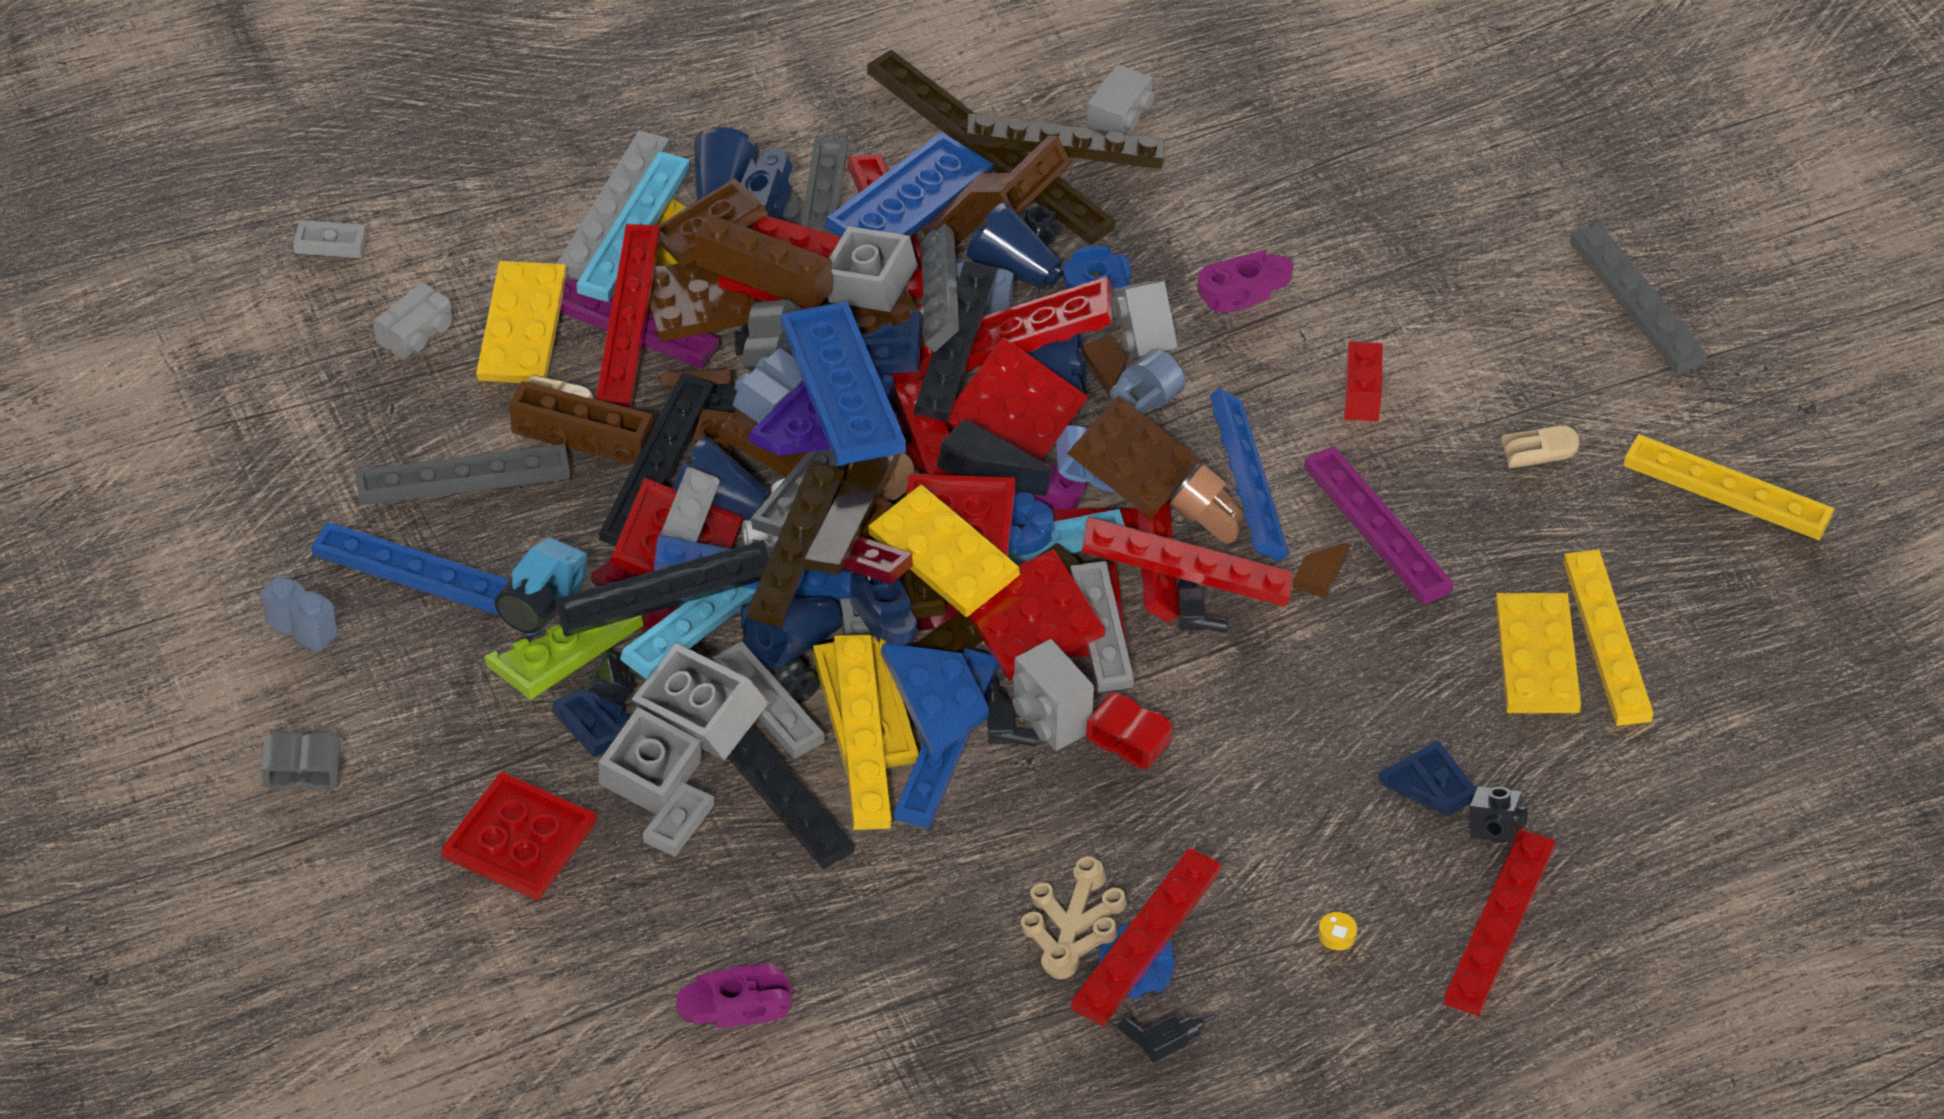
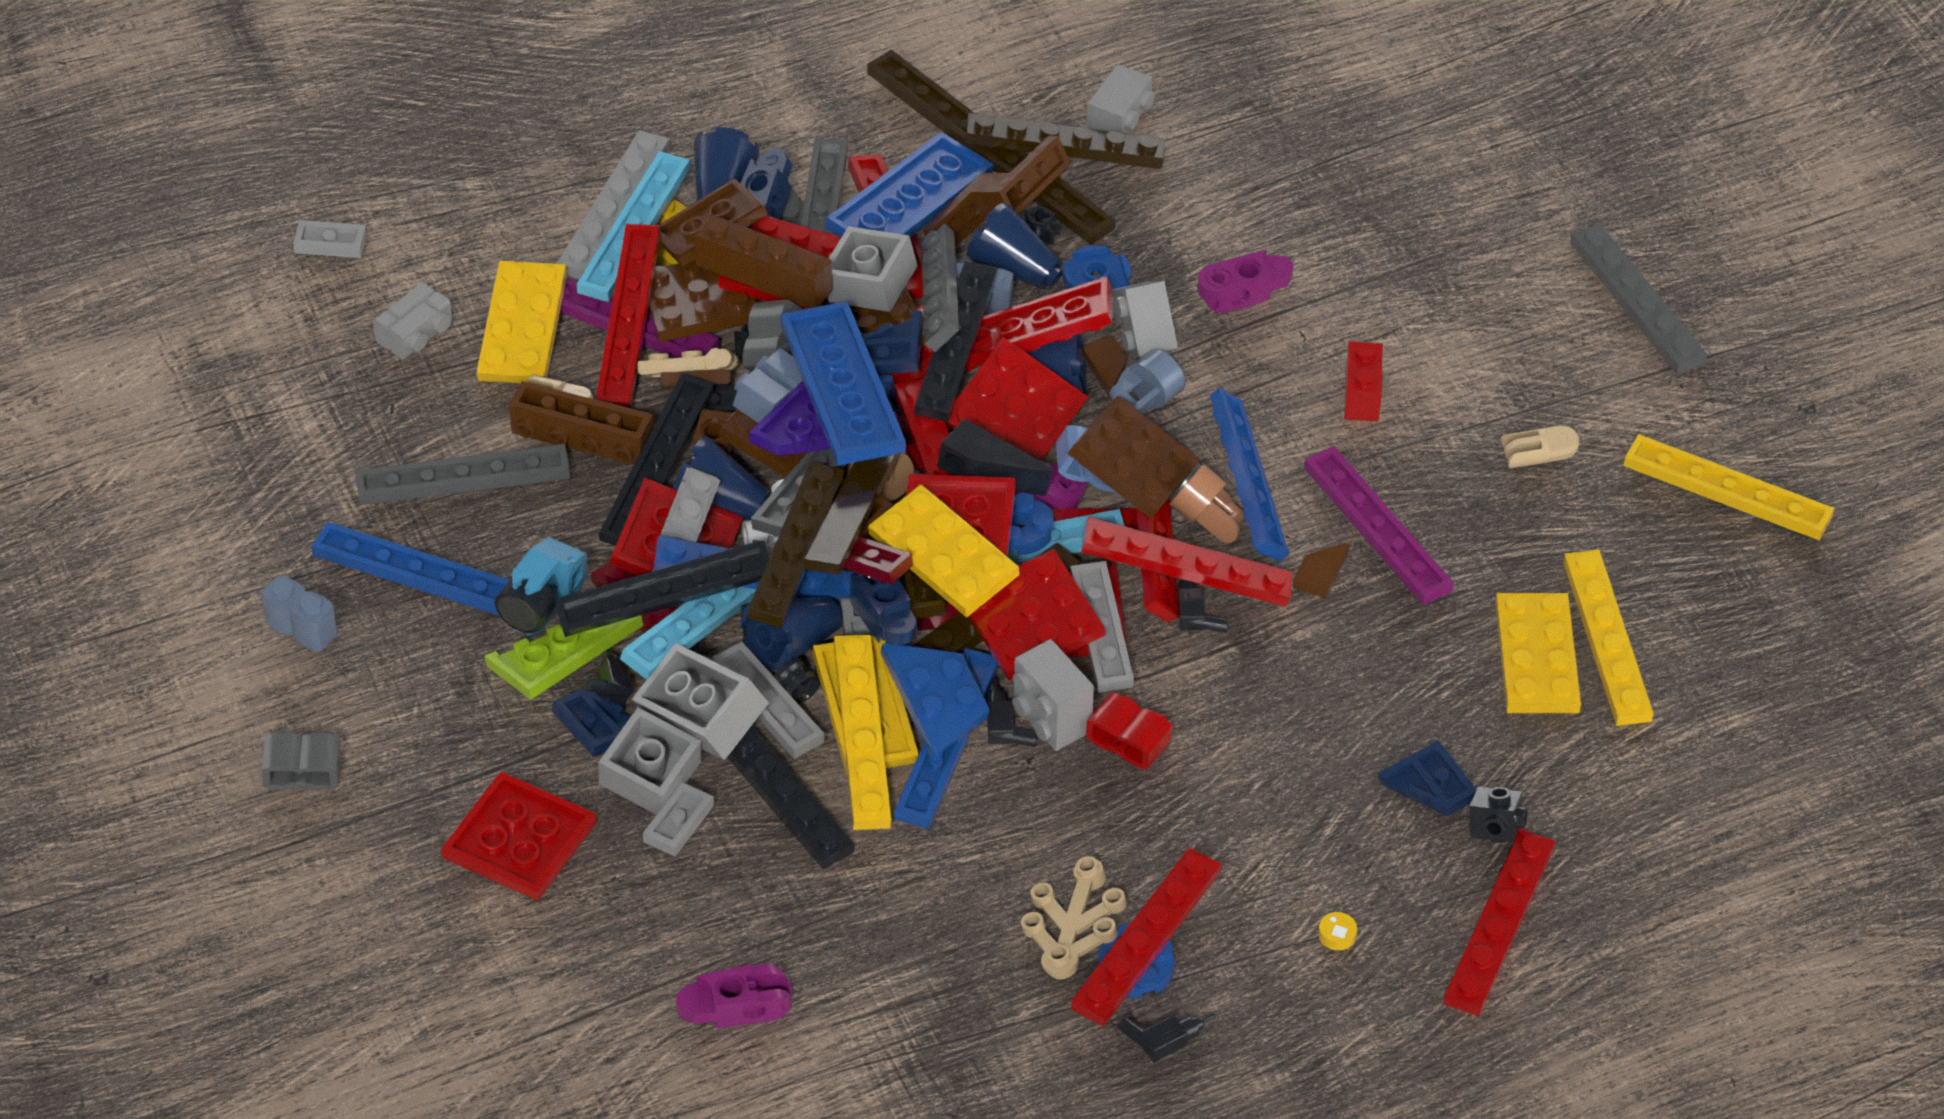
(691, 361): none -> tan hinge

